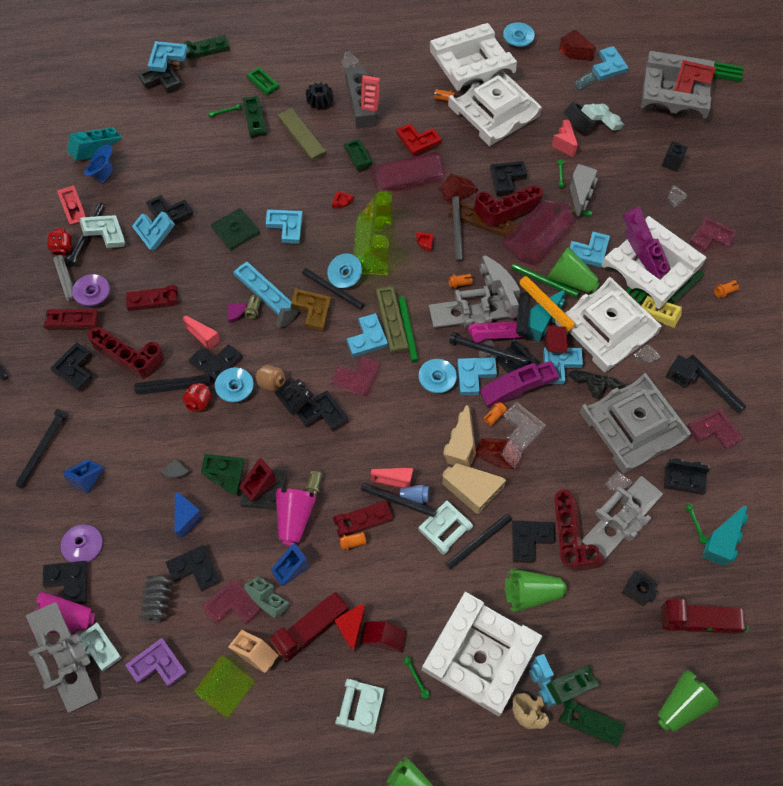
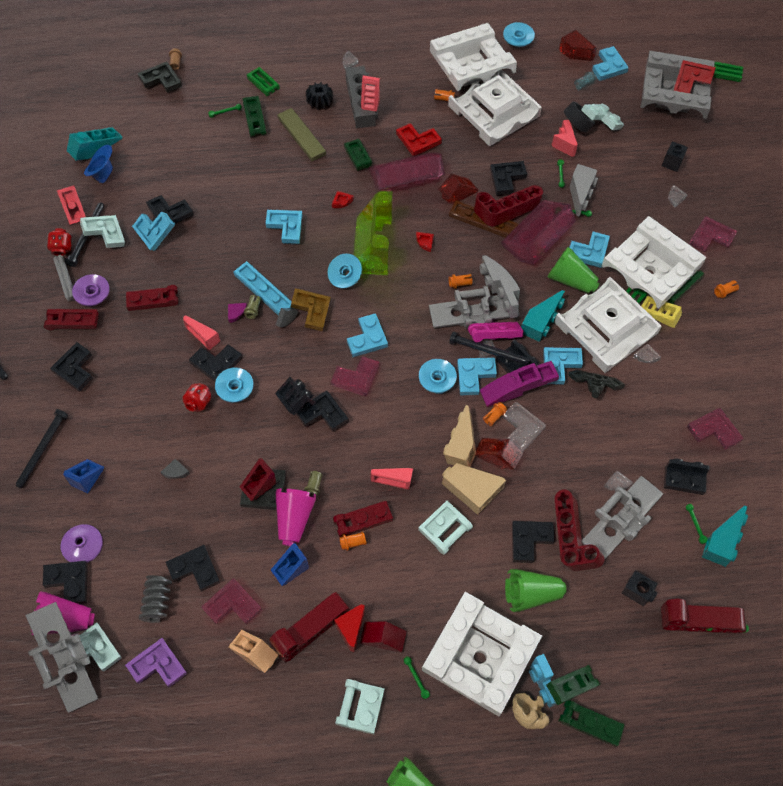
(122, 350): dark red beam -> none
(163, 52): medium azure plate -> none
(171, 384): black axle -> none
(185, 516): blue slope -> none
(207, 47): dark green plate -> none
(223, 471): dark green wing -> none
(224, 686): clear neon green hinge -> none
(235, 229): clear green plate -> none
(263, 596): sand green slope -> none
(270, 378): medium nougat head -> none
(348, 298): black piece -> none
(392, 320): olive tile -> none
(398, 500): black piece -> none
(408, 329): green piece -> none
(416, 493): medium blue cone -> none
(457, 229): dark grey piece -> none
(478, 541): black bar -> none
(523, 314): black axle -> none
(543, 279): green piece -> none
(547, 303): light orange axle -> none
(555, 339): dark red slope -> none
(646, 248): magenta slope -> none
(652, 434): light grey piece -> none
(682, 371): black brick -> none
(686, 703): bright green cone -> none
(718, 386): black axle -> none

